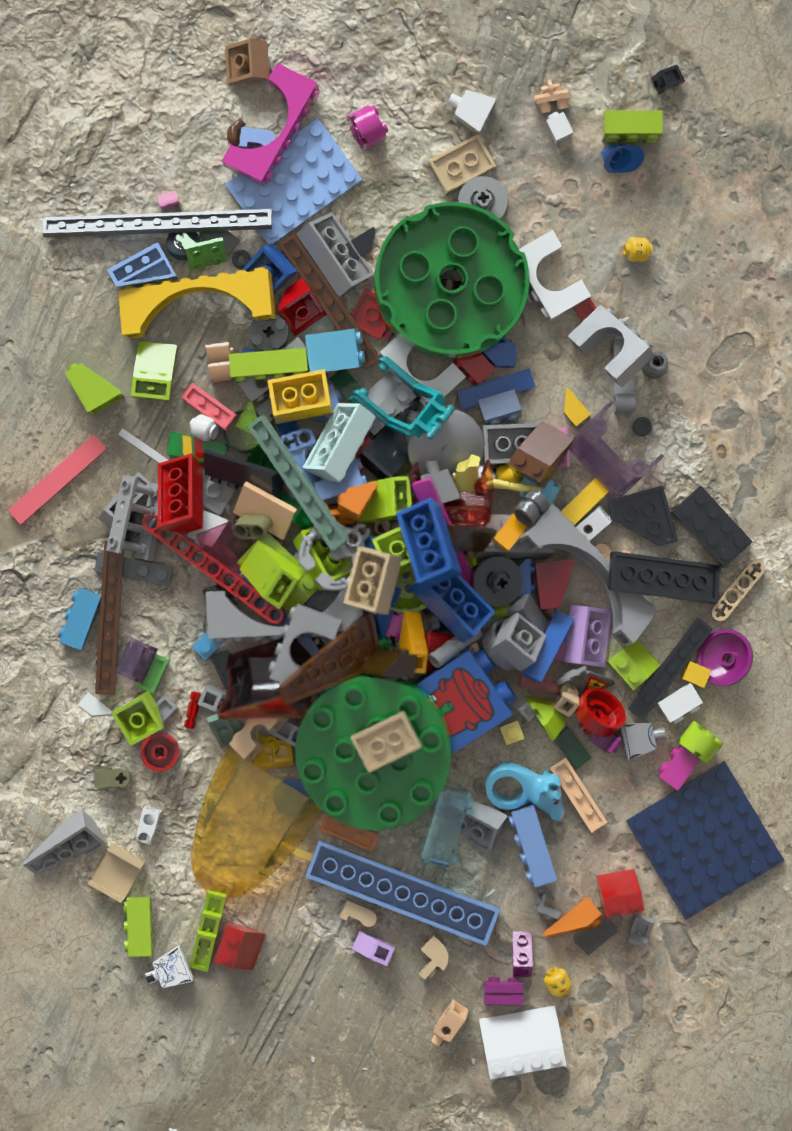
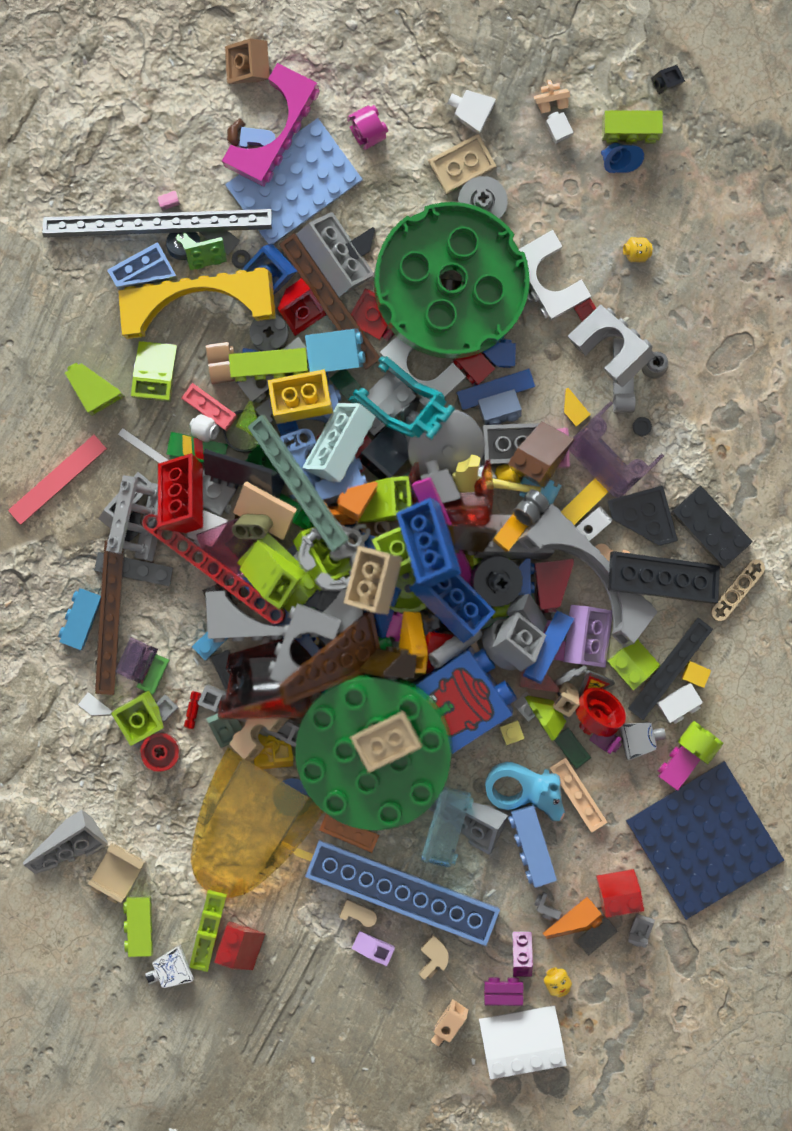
(109, 777): olive piece -> none
(148, 824): white leg -> none
(718, 649): magenta dish -> none

